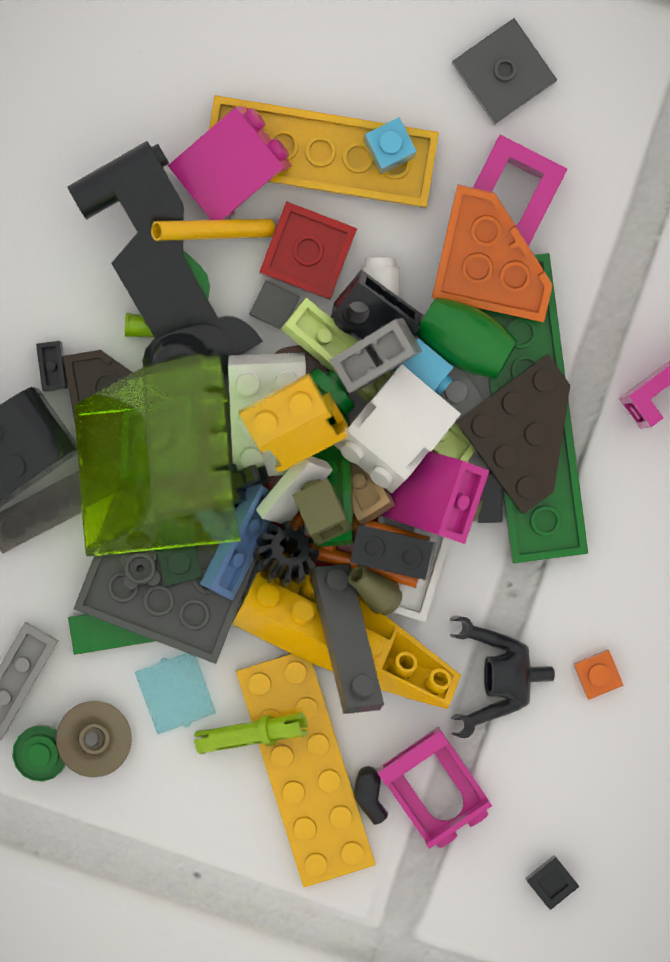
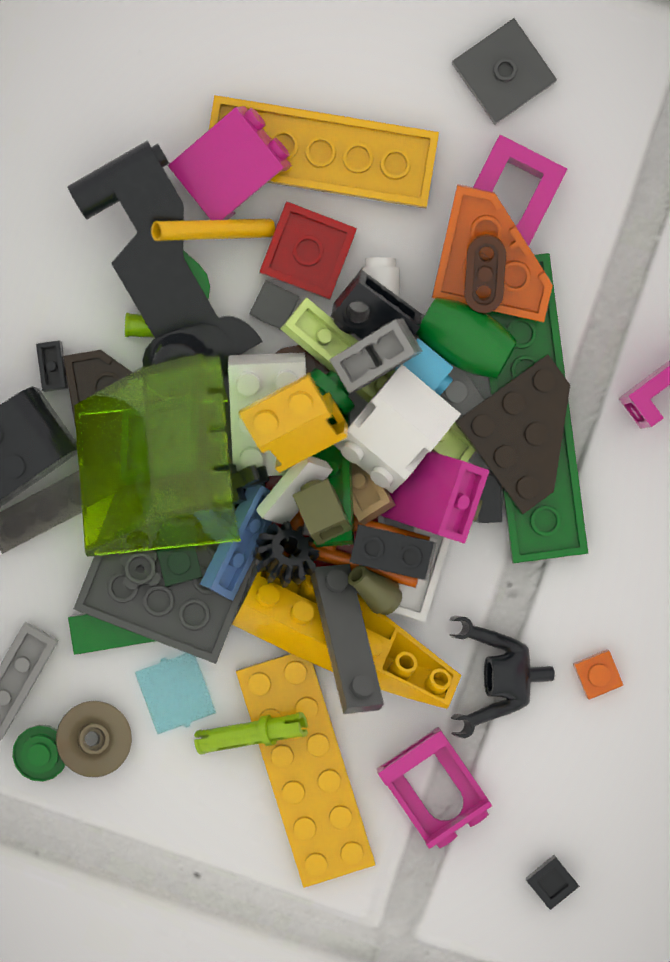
(367, 794): black arm -> none
(390, 145): medium azure brick -> none
(485, 272): none -> reddish brown plate

